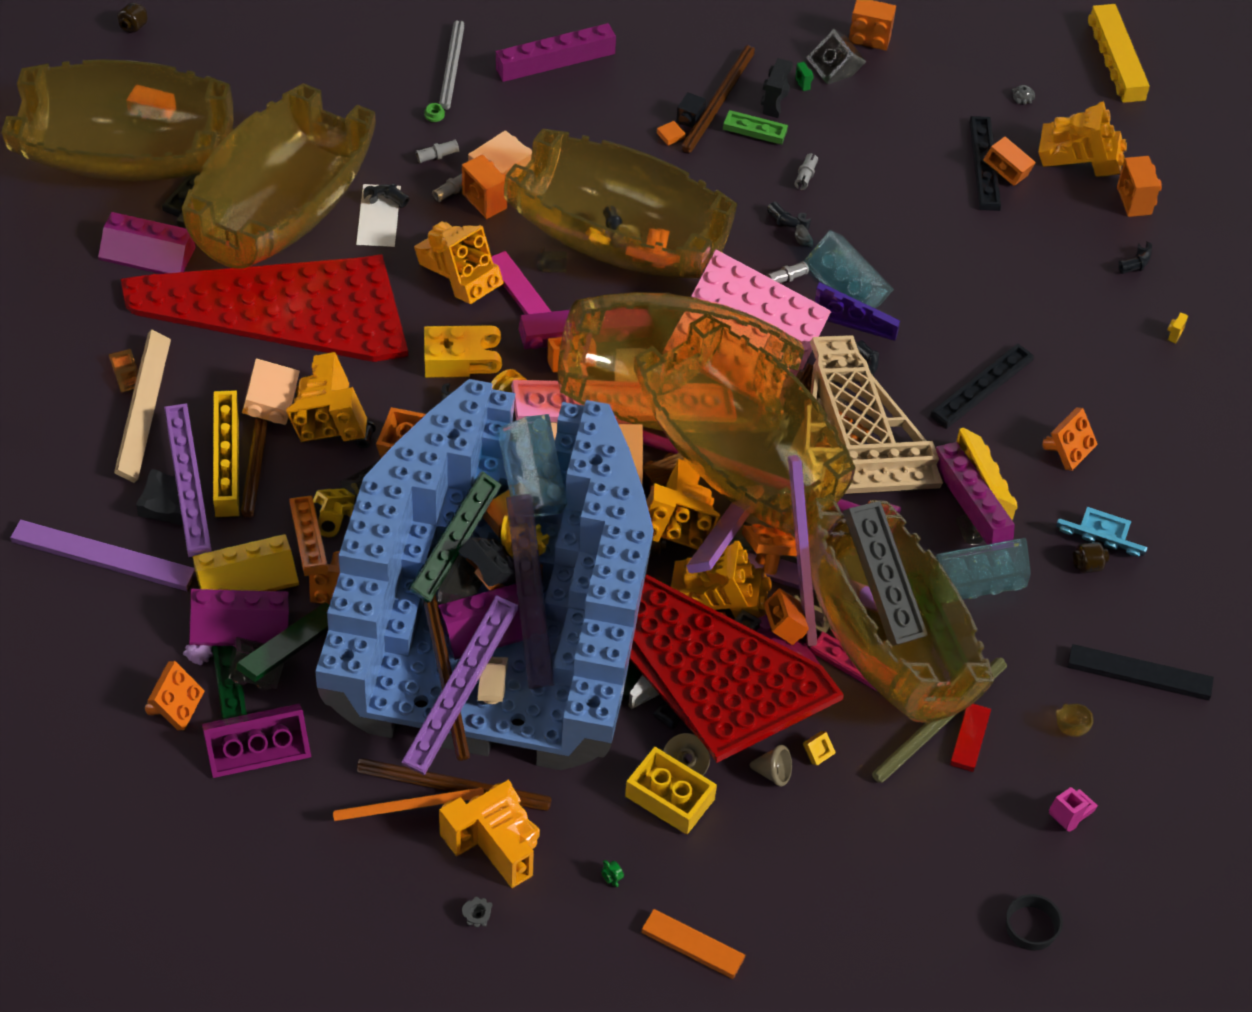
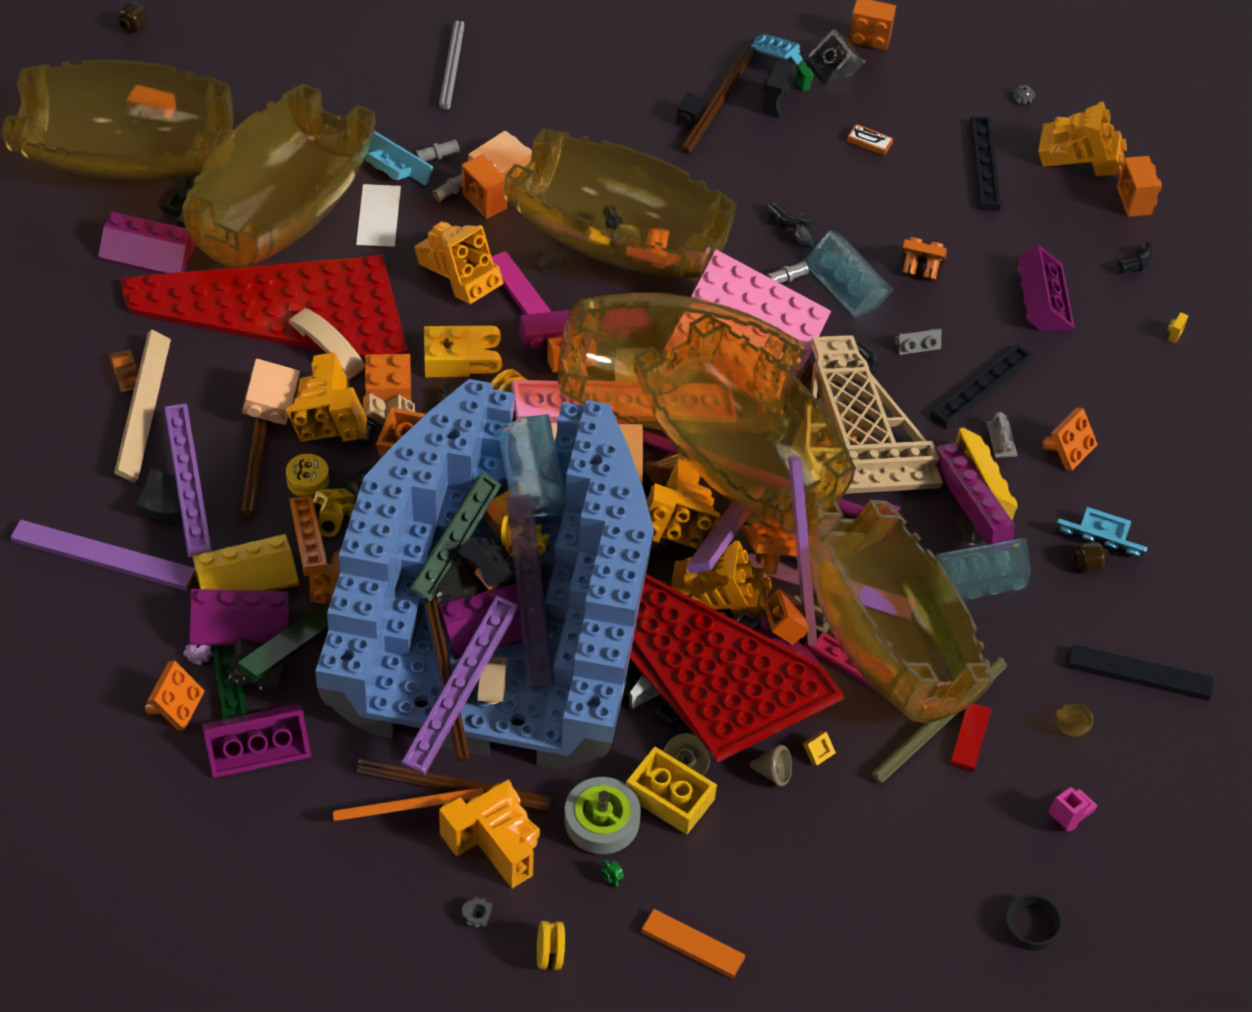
(226, 454): yellow brick -> none
(307, 475): none -> yellow head
(329, 339): none -> tan slope
(378, 409): none -> tan slope
(388, 375): none -> orange brick
(389, 191): black piece -> none
(397, 161): none -> medium azure bracket
(434, 112): bright green plate -> none
(550, 941): none -> yellow head
(555, 52): magenta brick -> none
(602, 815): none -> wheel
(670, 133): orange tile -> none
(755, 127): bright green plate -> none
(778, 48): none -> medium azure bracket
(806, 171): light grey pin -> none
(855, 314): dark purple wing -> none
(870, 139): none -> tile
(885, 573): dark grey plate -> none
(919, 341): none -> light grey hinge
(933, 253): none -> orange plate
(1001, 436): none -> light grey hinge
(1009, 161): orange brick -> none
(1045, 291): none -> magenta slope
(1118, 53): yellow brick -> none

